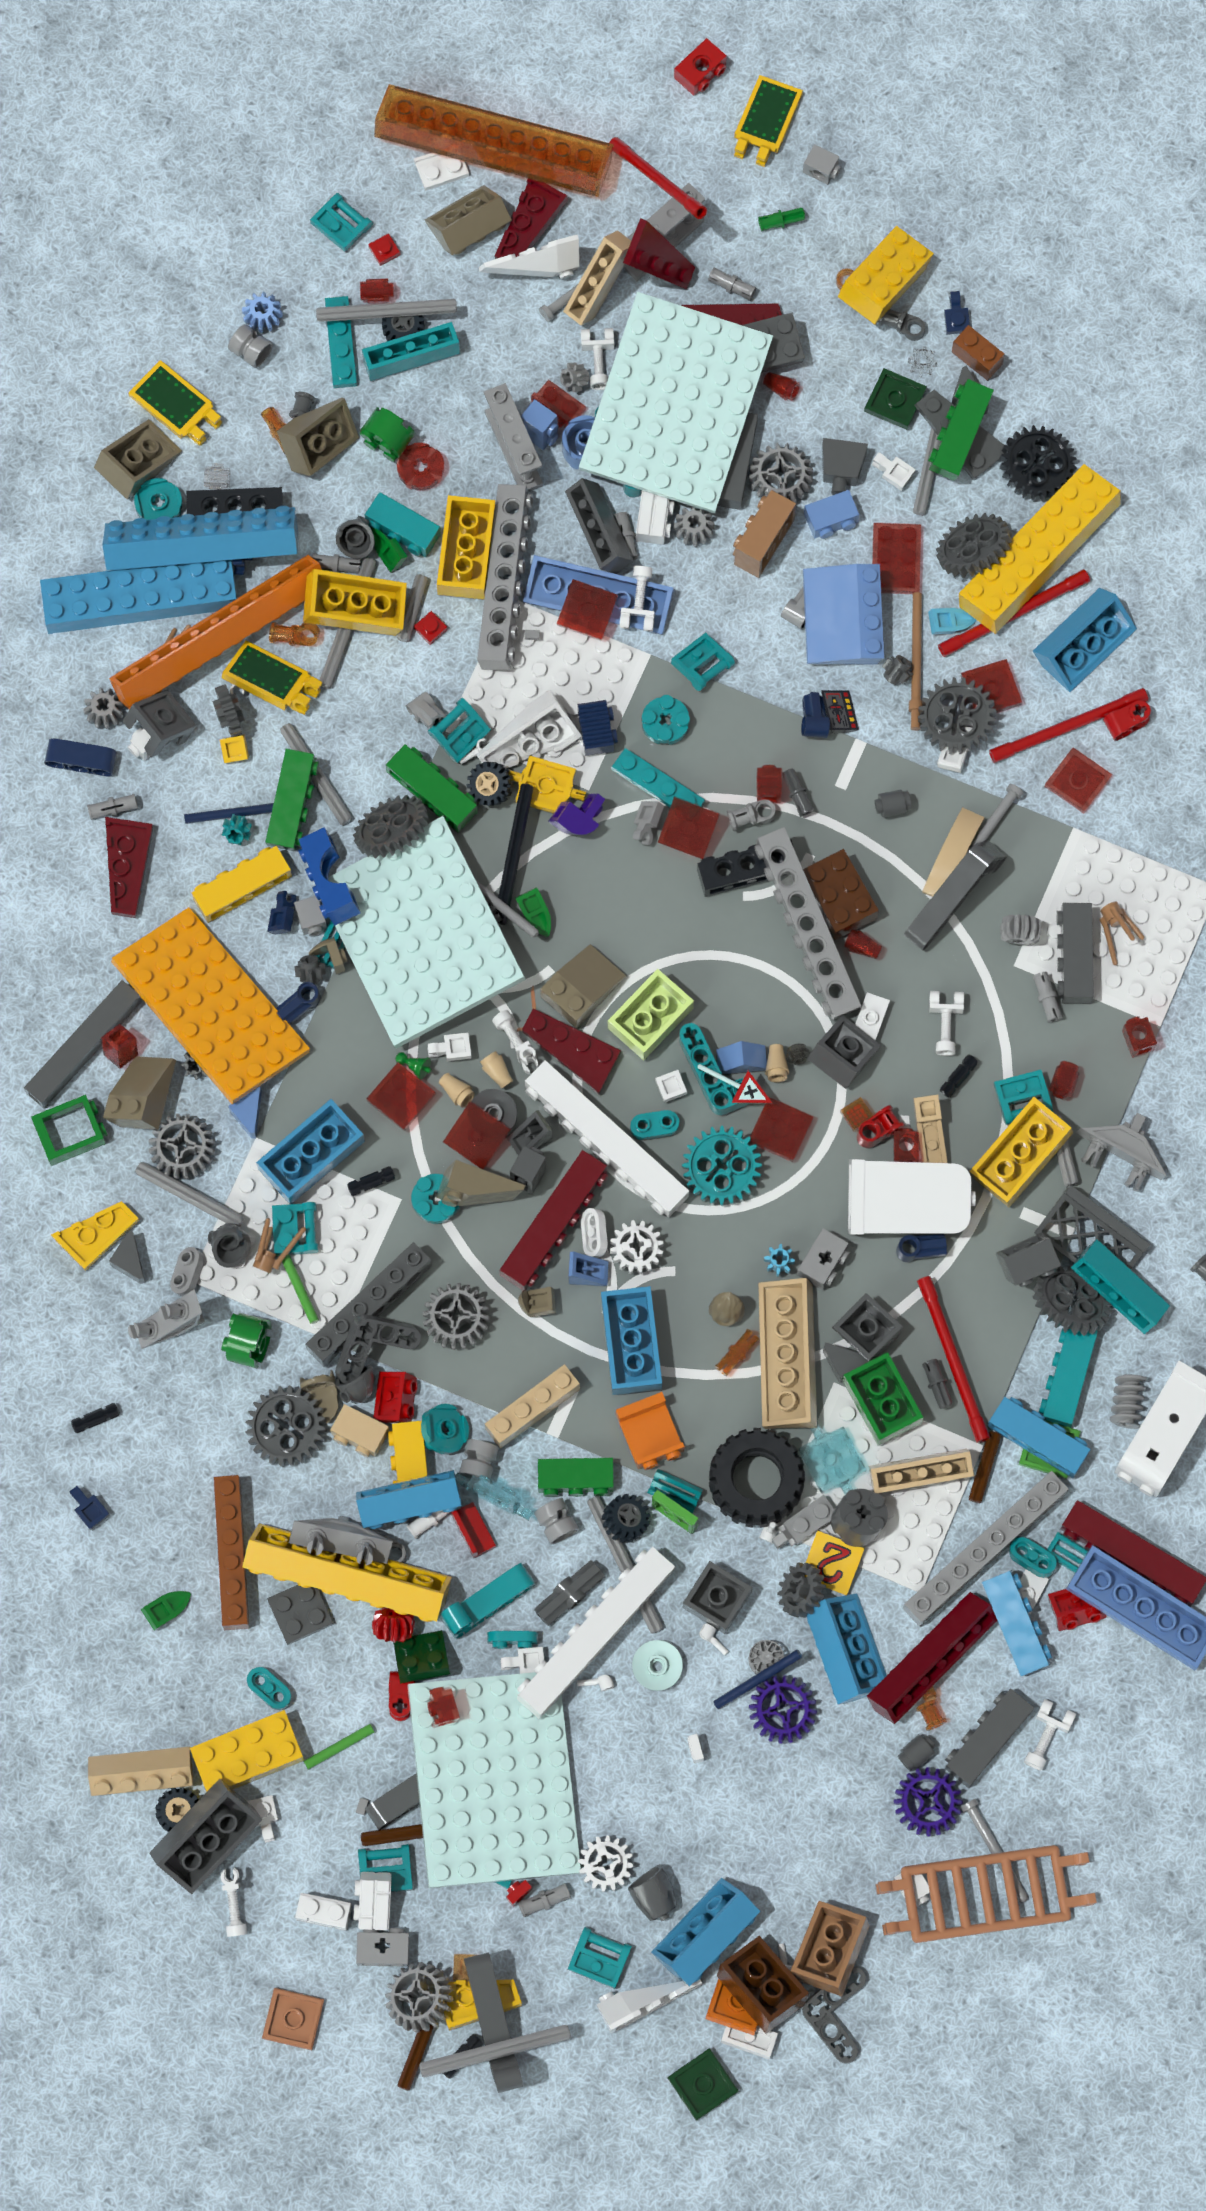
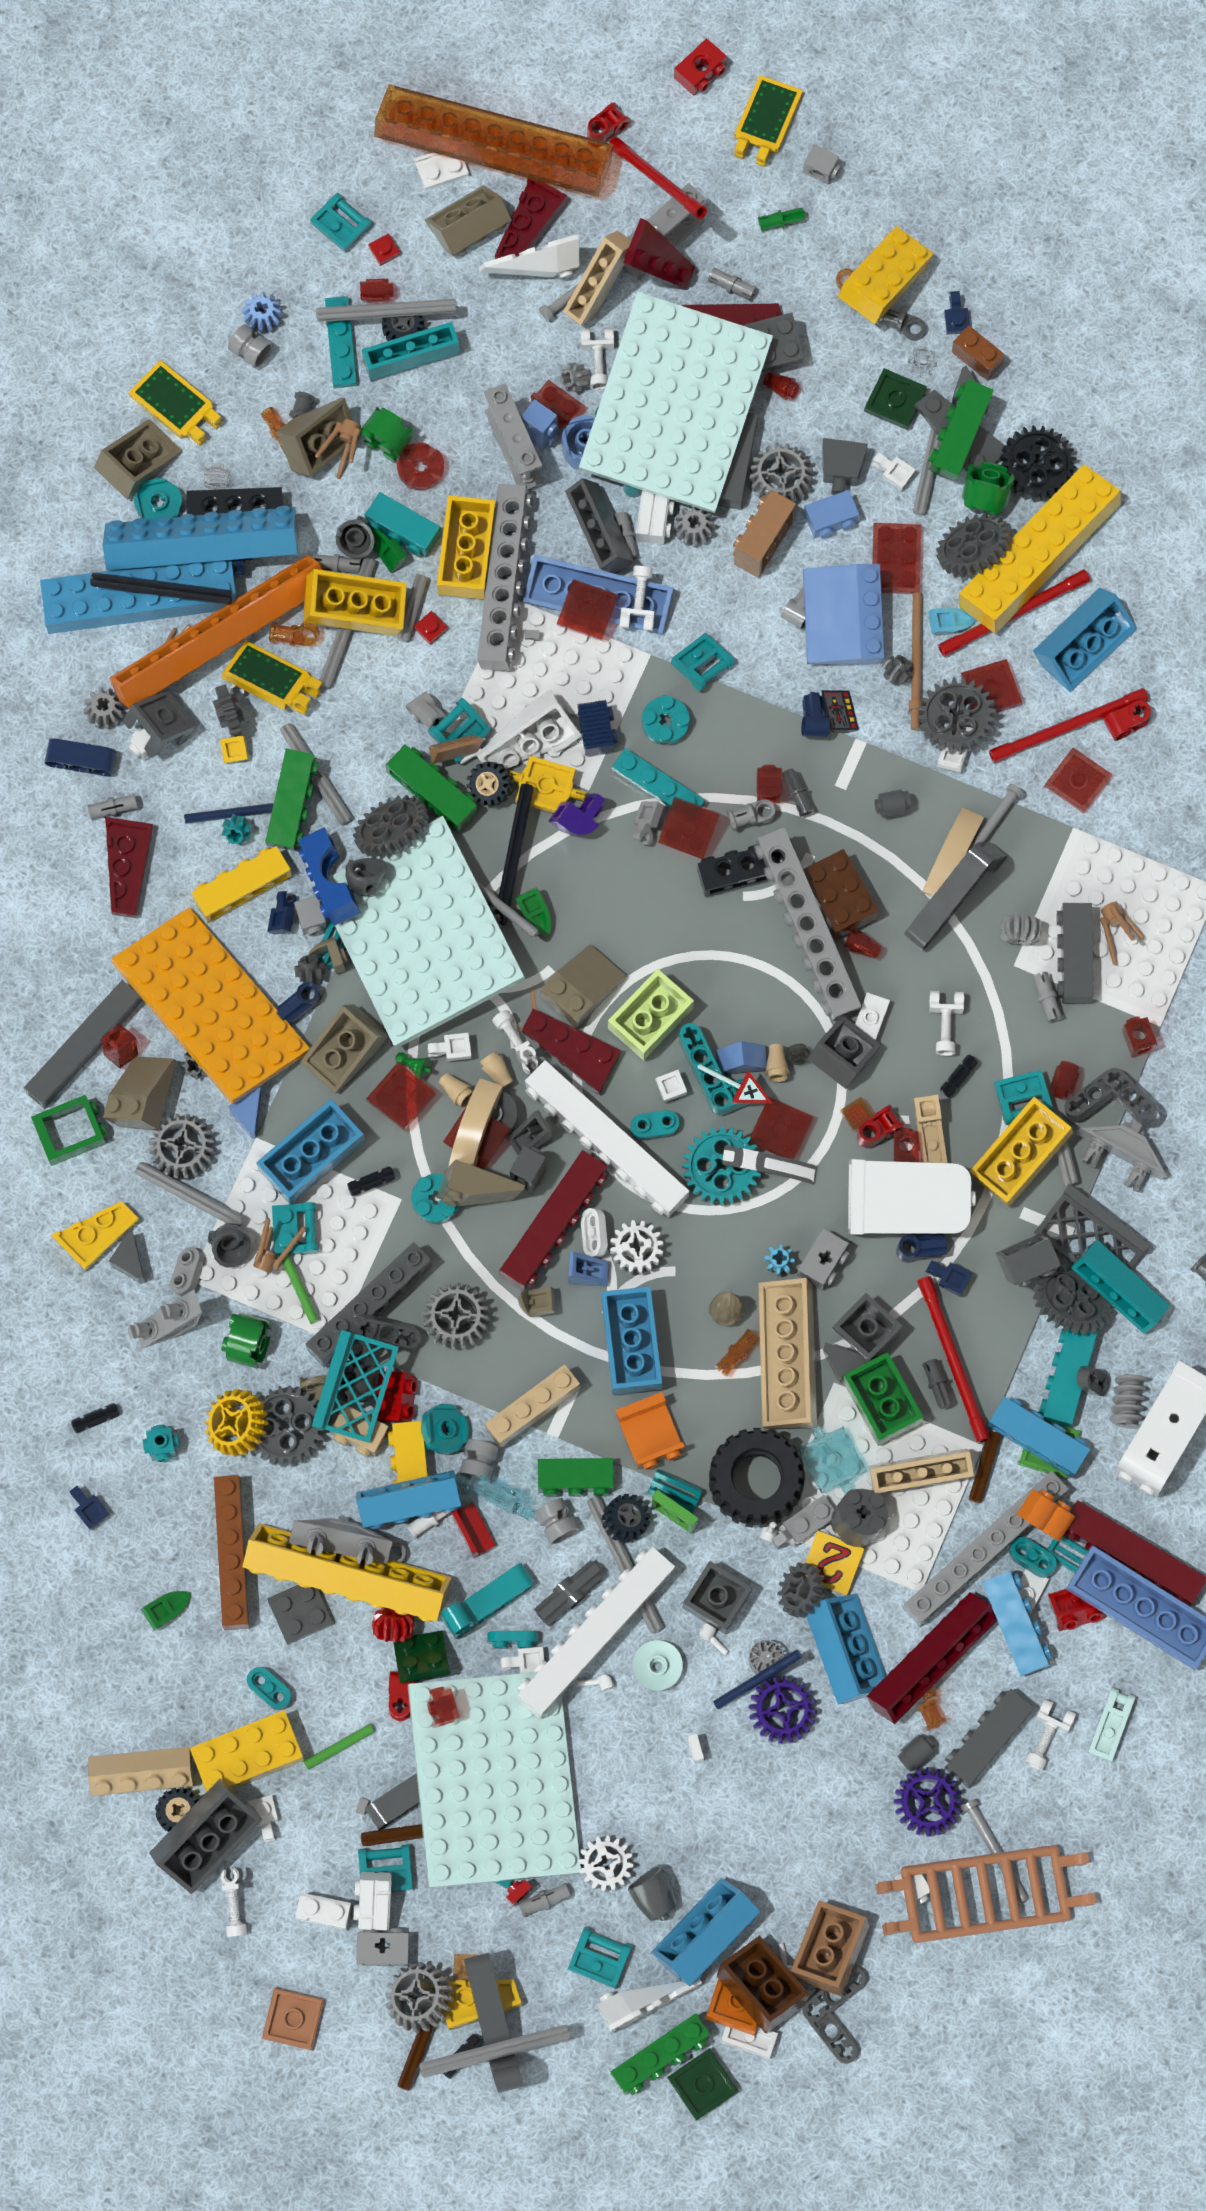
(161, 588): none -> black axle
(162, 1452): none -> teal brick
(227, 1422): none -> yellow gear
(334, 1378): none -> teal fence
(344, 1047): none -> dark tan slope
(349, 433): none -> medium nougat plant
(367, 878): none -> dark grey helmet
(455, 748): none -> medium nougat slope
(475, 1122): none -> tan slope
(609, 121): none -> red piece
(659, 2054): none -> green brick
(769, 1164): none -> sticker
(952, 1278): none -> dark blue plate
(987, 487): none -> green brick
(1046, 1515): none -> orange brick
(1092, 1381): none -> dark grey beam
(1110, 1090): none -> dark grey beam
(1111, 1725): none -> light aqua plate

